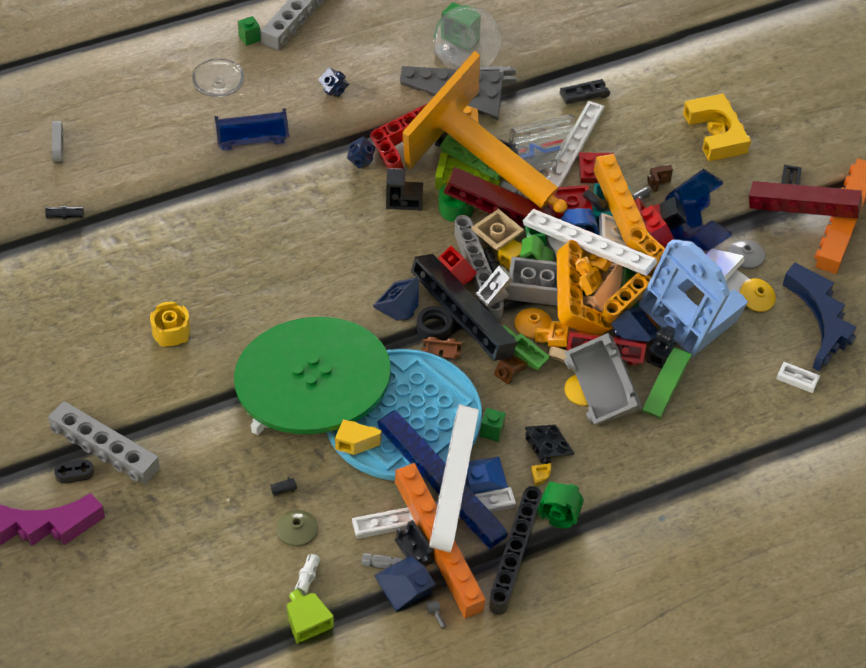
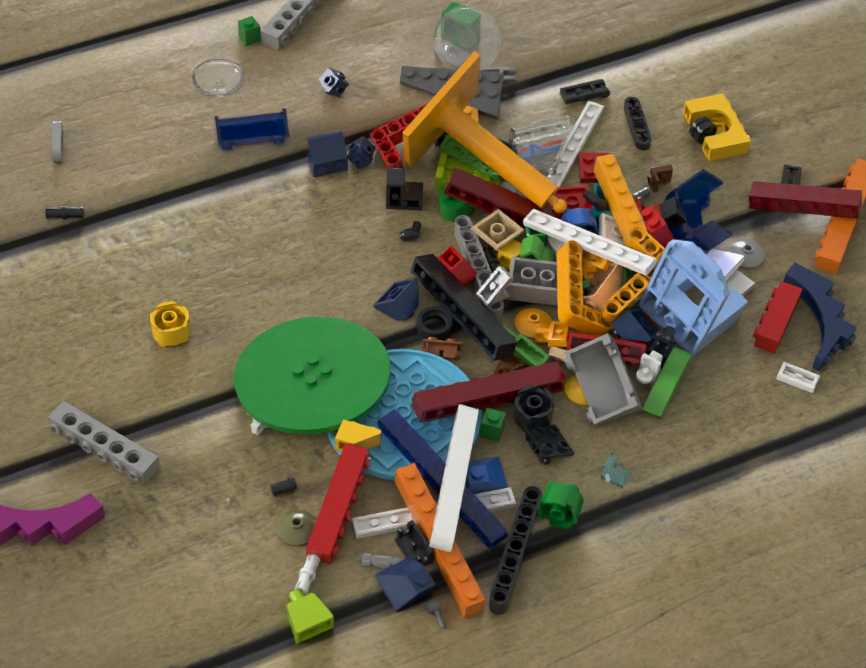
(74, 471): black beam -> none
(327, 154): none -> dark blue slope
(338, 503): none -> red brick
(411, 233): none -> black arm
(486, 391): none -> dark red brick
(533, 407): none -> black brick
(540, 473): yellow tile -> none
(590, 278): light orange hinge -> none
(614, 474): none -> clear light blue panel
(637, 123): none -> black beam
(649, 368): none -> white hips
(702, 128): none -> black wheel
(758, 301): yellow dish -> none
(777, 317): none -> red brick

